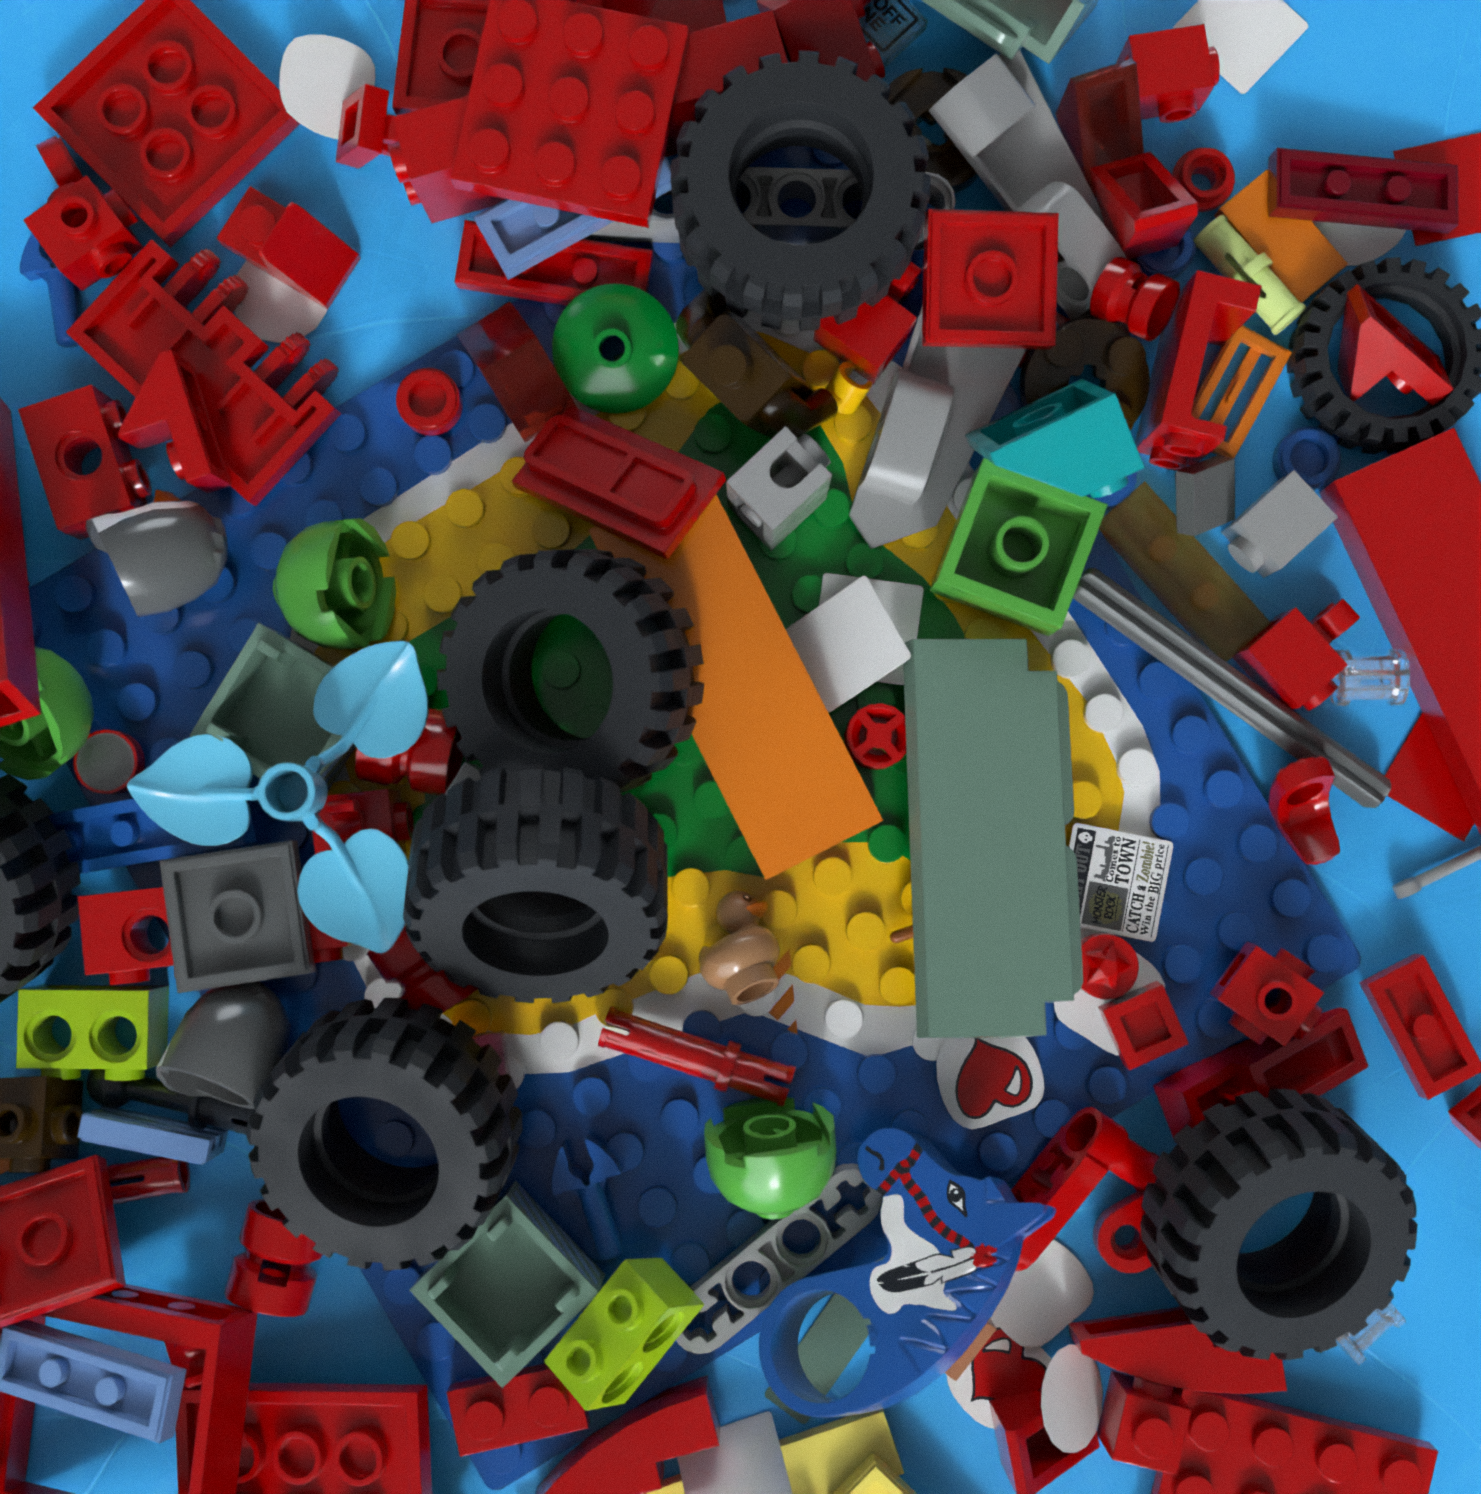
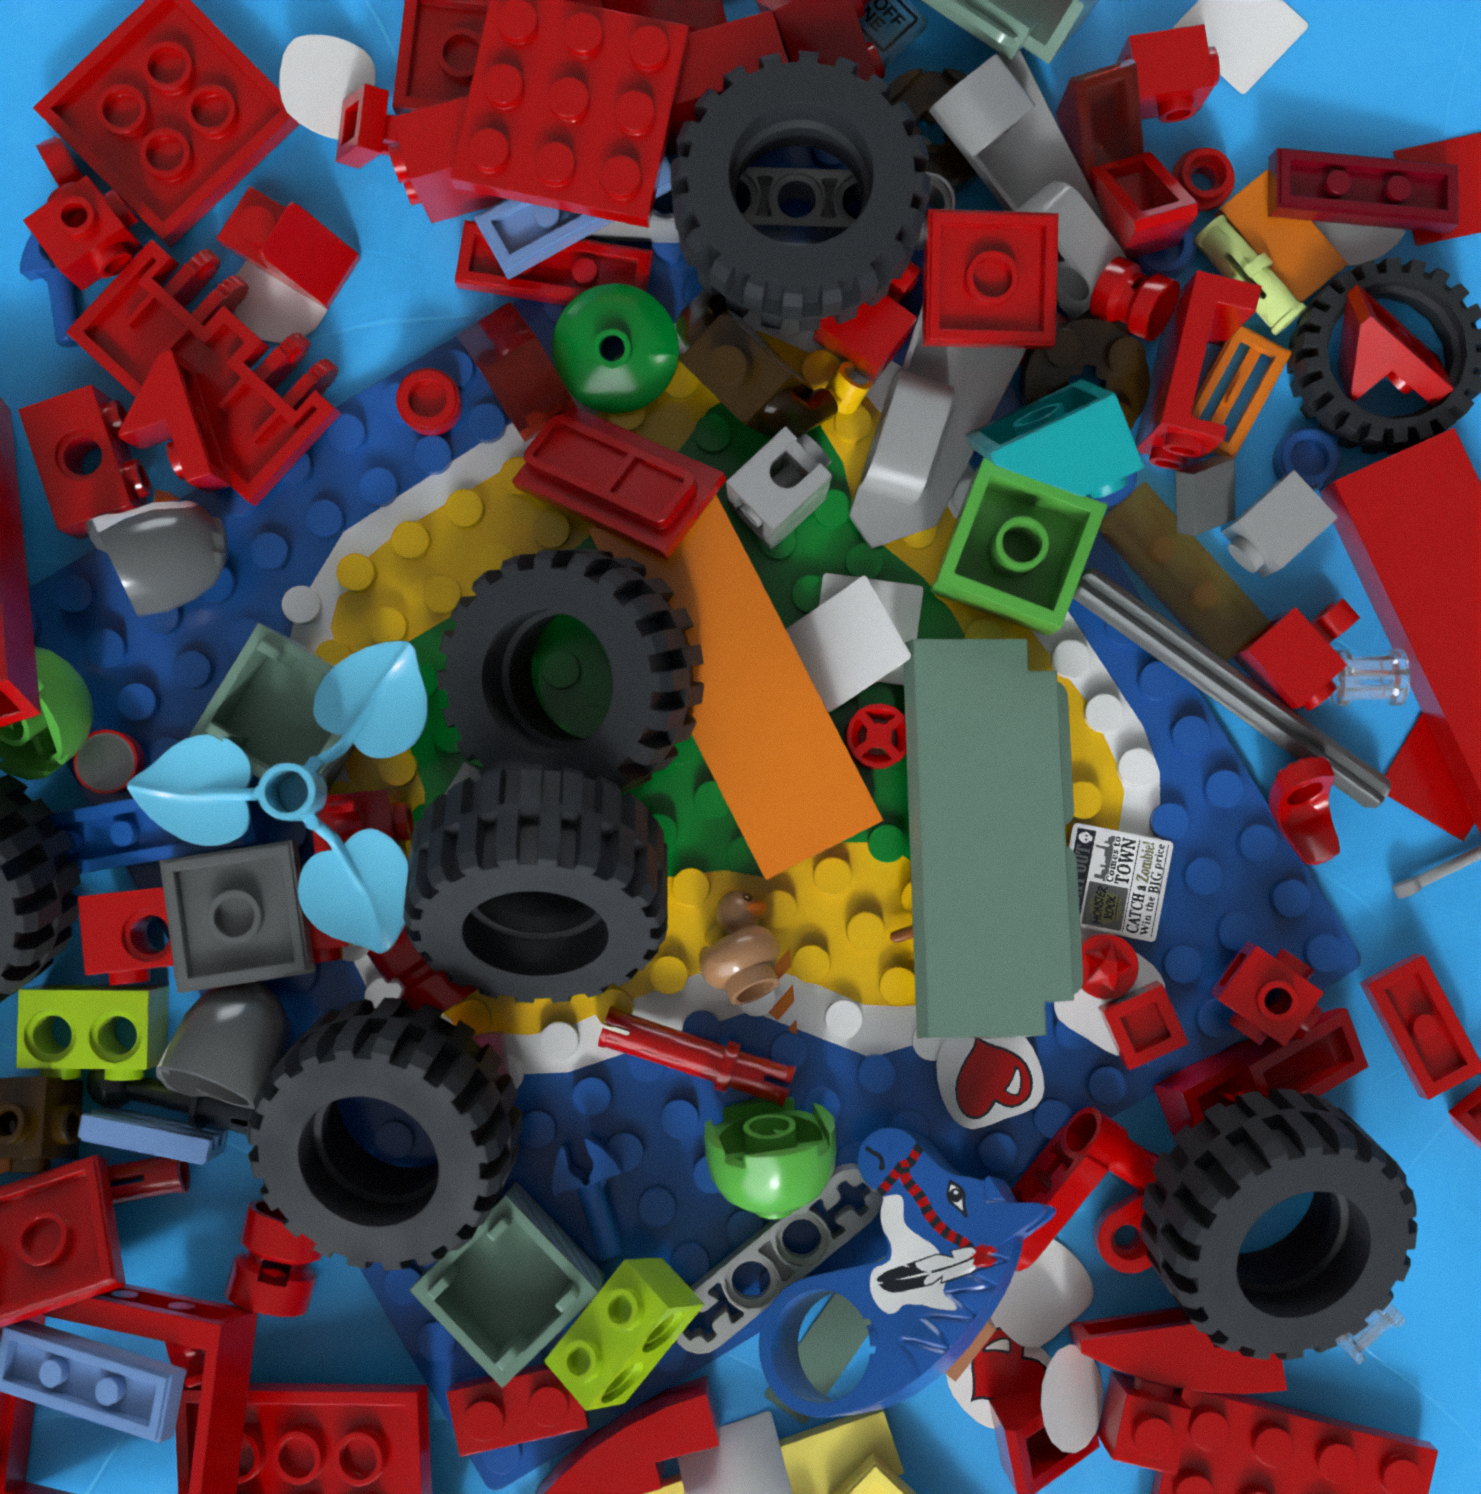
(335, 585): bright green cylinder -> none
(427, 764): red wheel -> none

